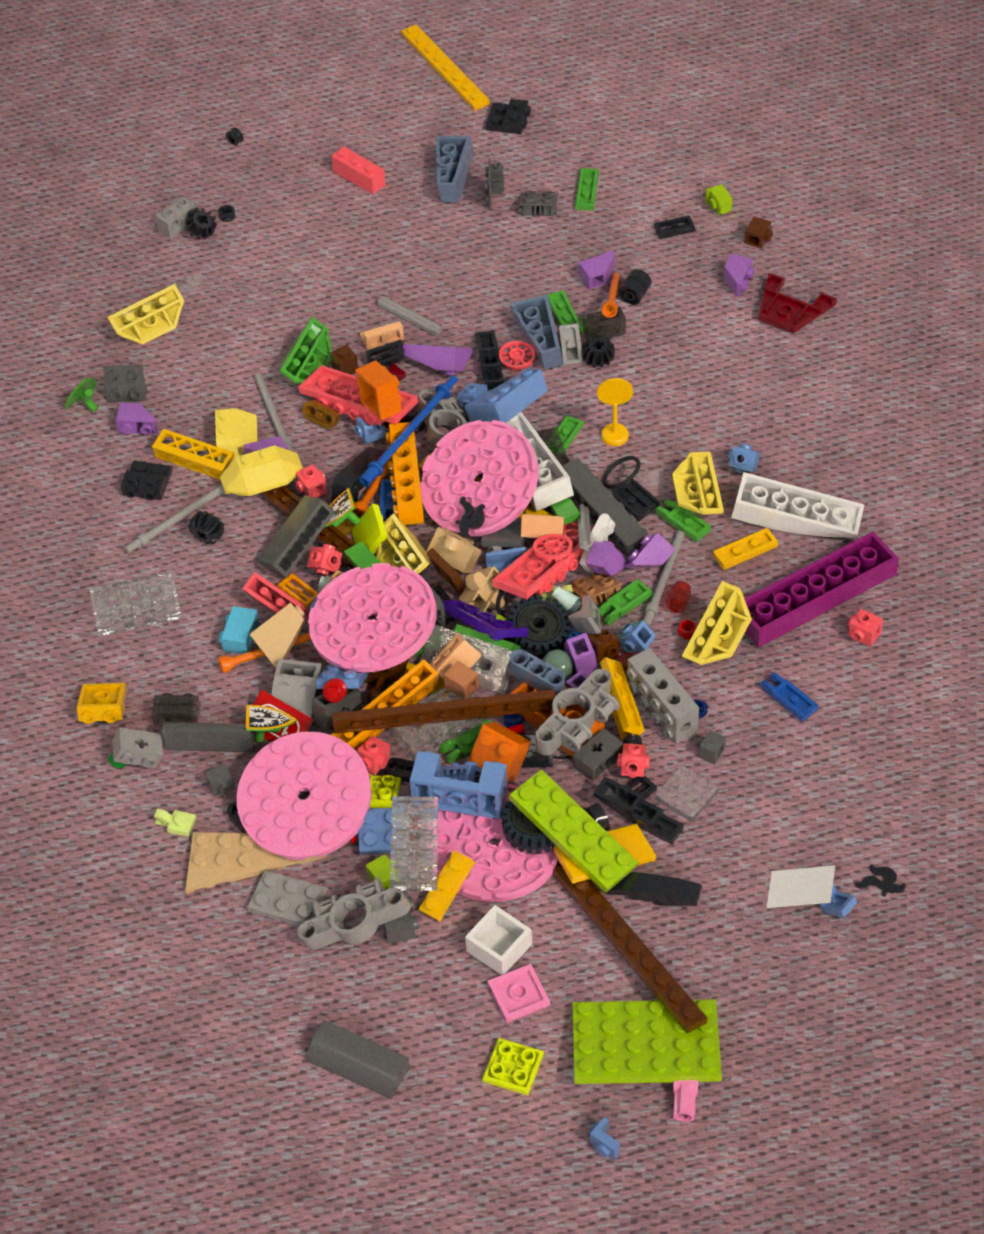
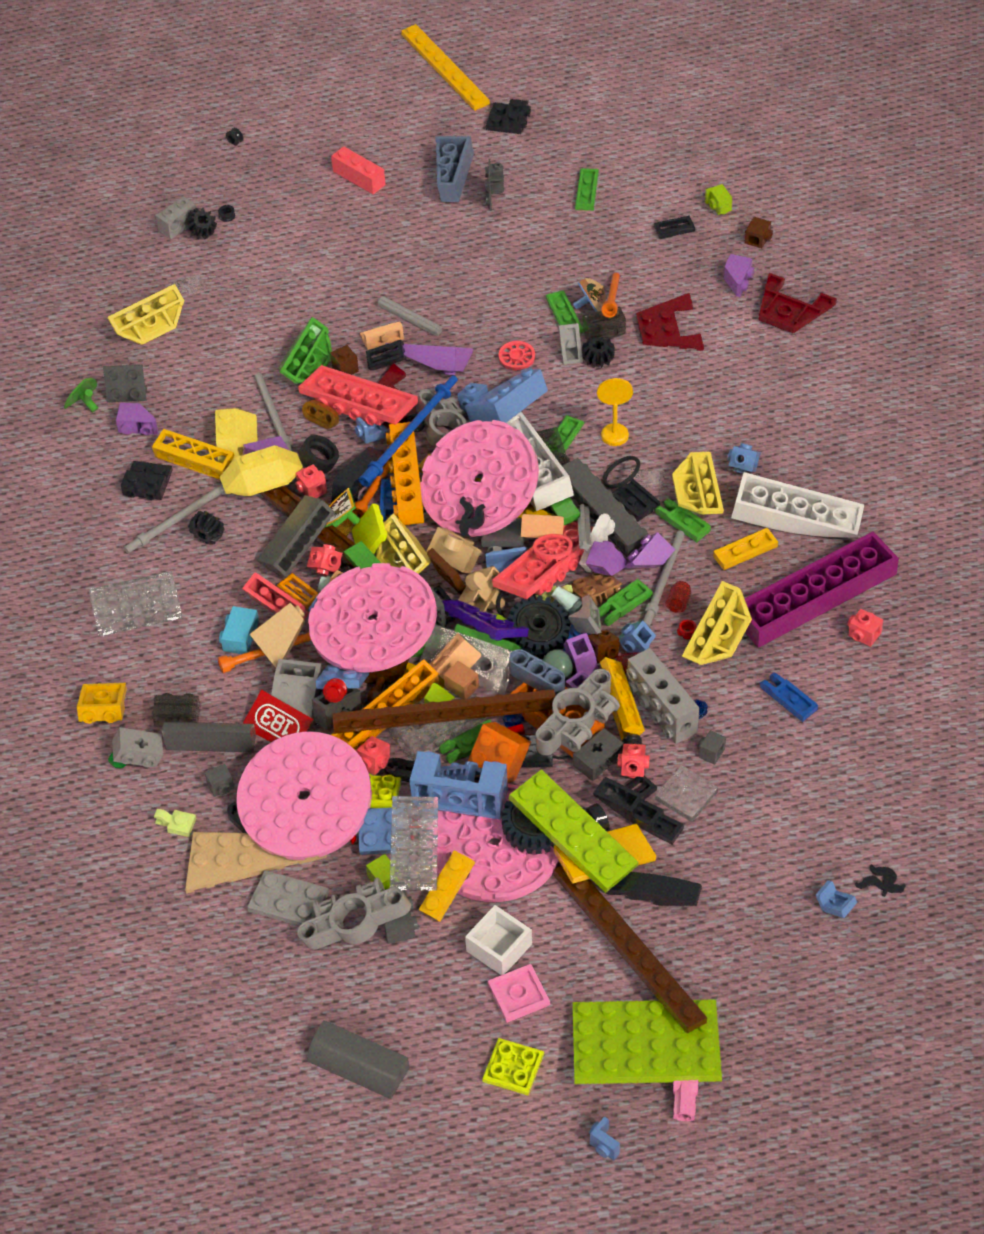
(266, 719): shield -> none
(323, 445): none -> black tyre
(378, 390): orange piece -> none
(437, 694): none -> lime slope
(489, 359): black slope -> none
(531, 198): dark grey hinge -> none
(538, 328): sand blue wedge -> none
(593, 292): none -> shield
(597, 269): medium lavender slope -> none
(634, 287): black wheel -> none
(660, 328): none -> dark red wing
(801, 886): white sticker -> none

